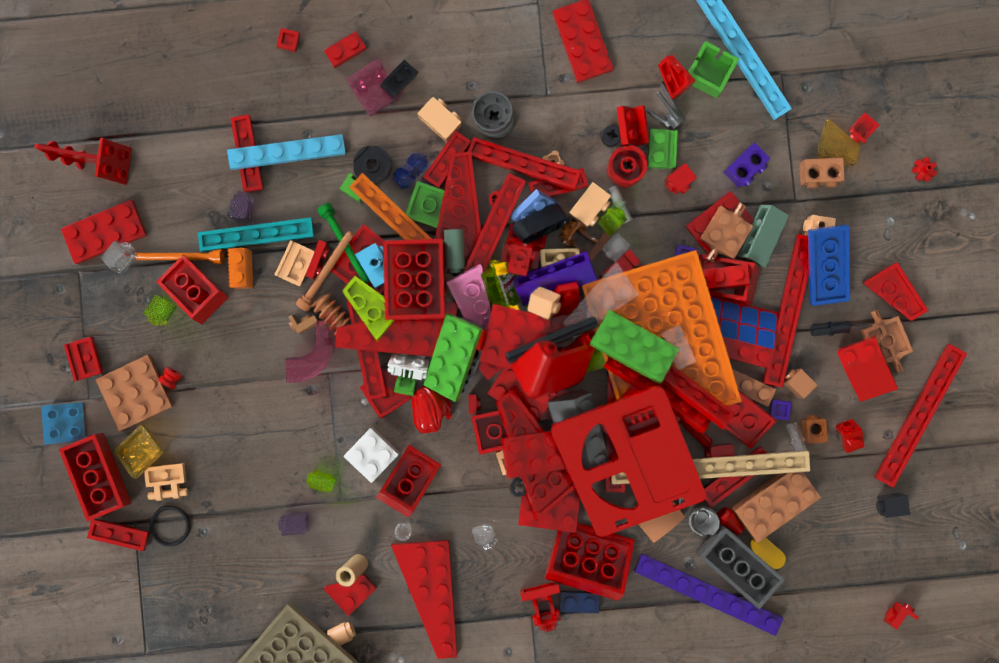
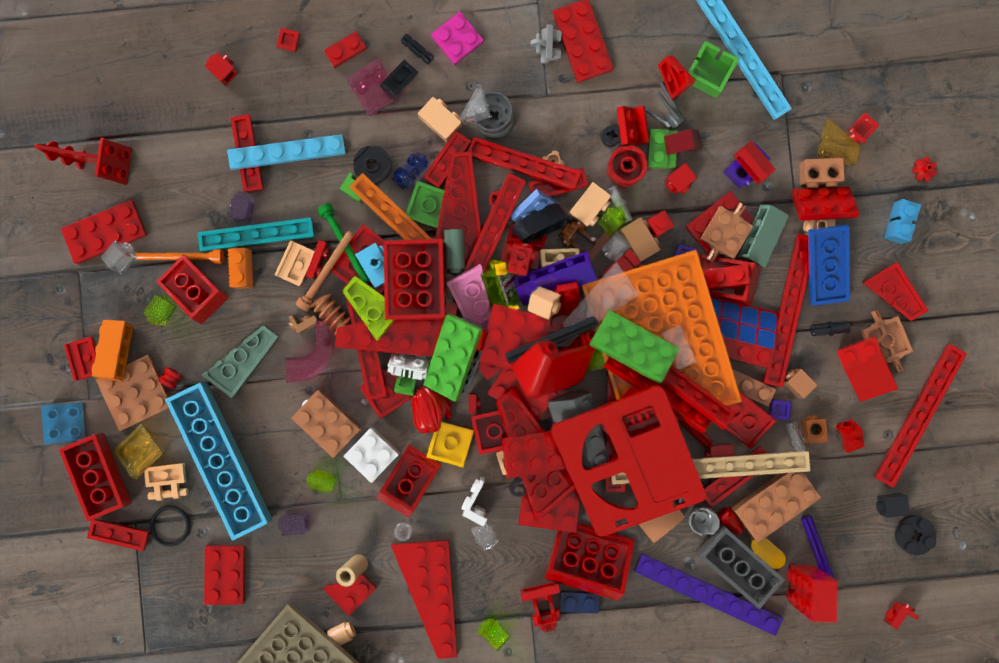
(112, 350): none -> orange brick
(219, 460): none -> medium azure brick
(221, 68): none -> red brick
(224, 575): none -> red plate
(241, 362): none -> sand green wing
(326, 423): none -> nougat piece
(417, 49): none -> black axle
(450, 444): none -> yellow plate
(457, 38): none -> dark pink plate
(475, 513): none -> white bracket
(477, 108): none -> clear slope
(493, 633): none -> clear neon green bracket
(544, 44): none -> light grey hips
(640, 239): none -> medium nougat brick
(660, 224): none -> red brick
(683, 142): none -> dark red slope
(754, 162): none -> red panel
(812, 592): none -> red brick
(816, 545): none -> dark purple axle
(824, 203): none -> red plate
(902, 230): none -> dark azure piece
(926, 539): none -> black plate

